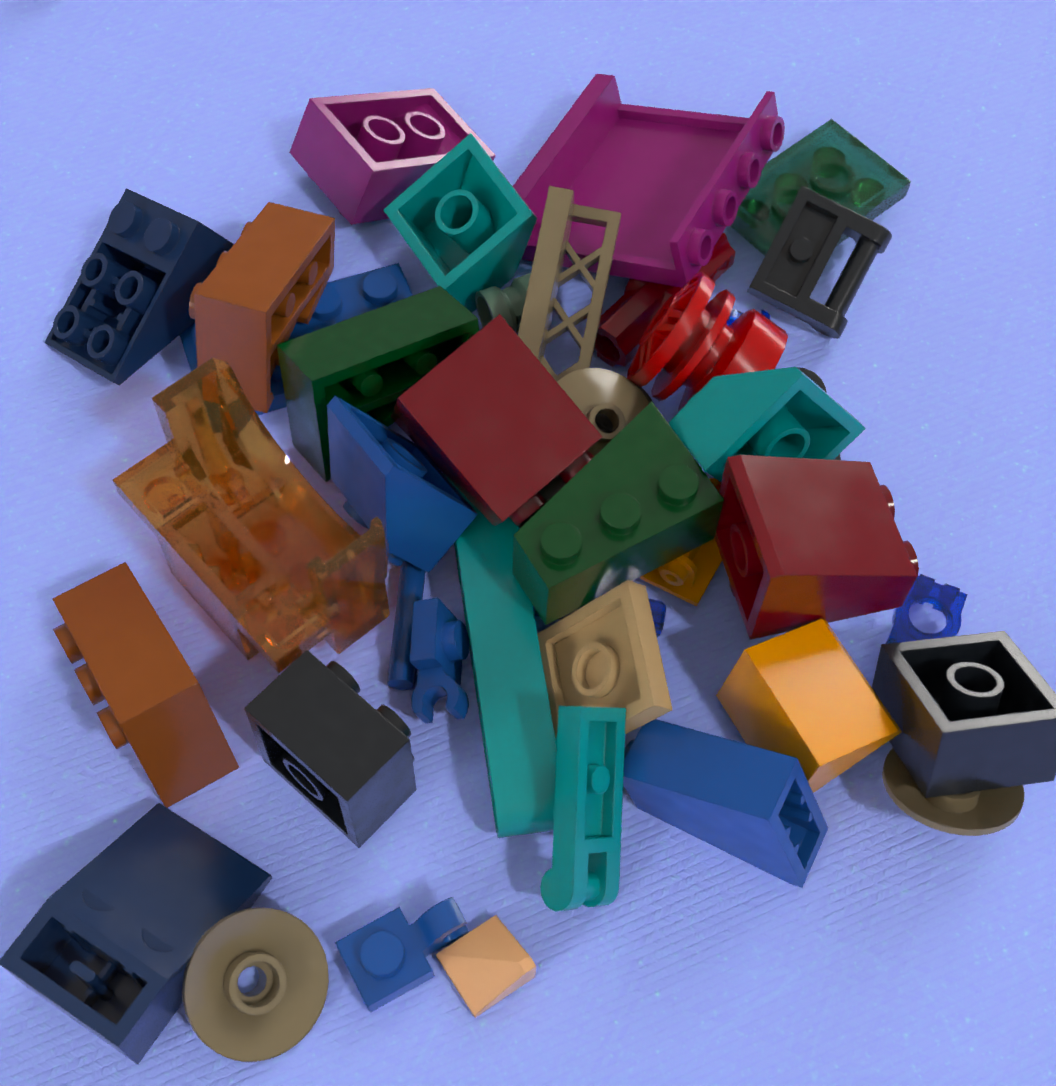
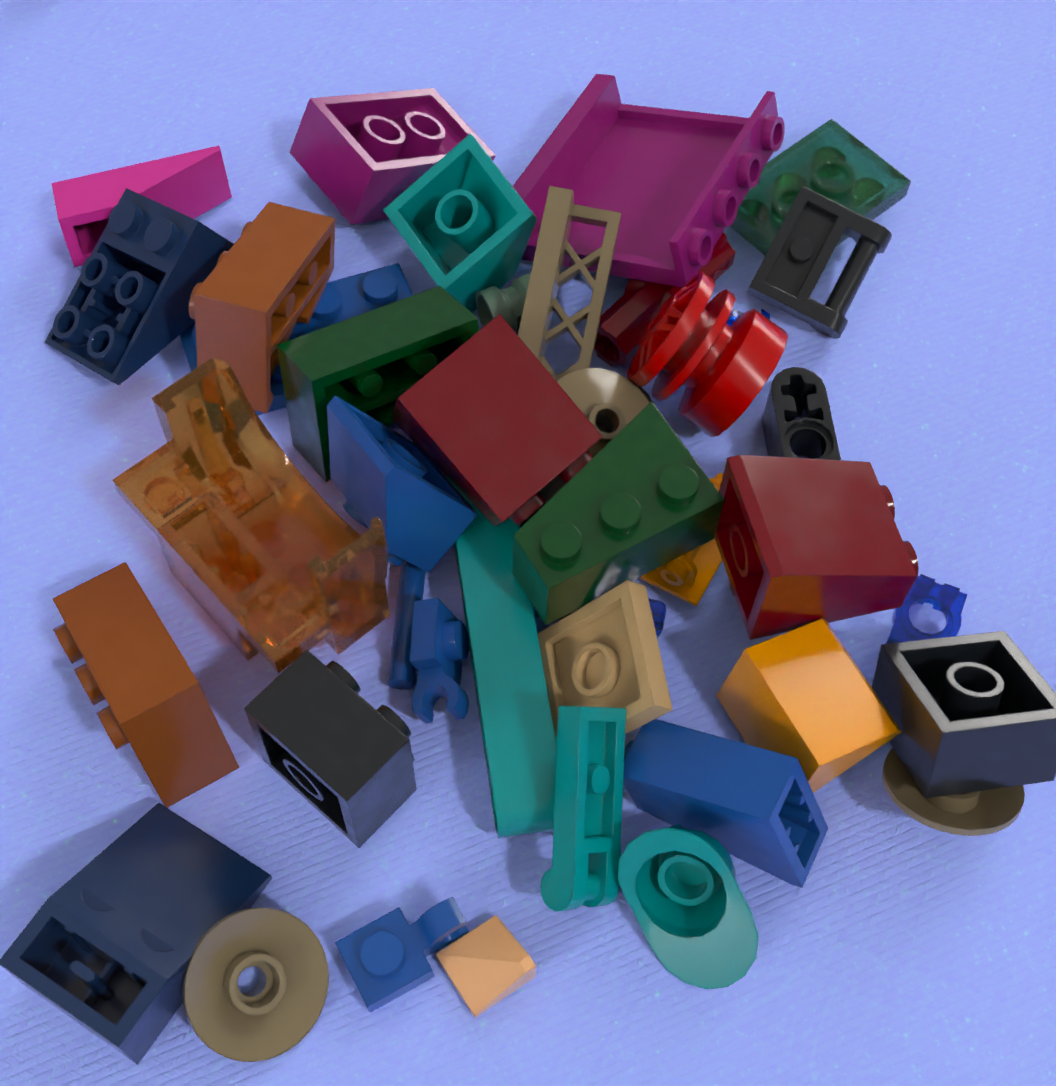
(182, 182): none -> dark pink slope
(689, 905): none -> teal piece
(763, 416): teal slope -> none

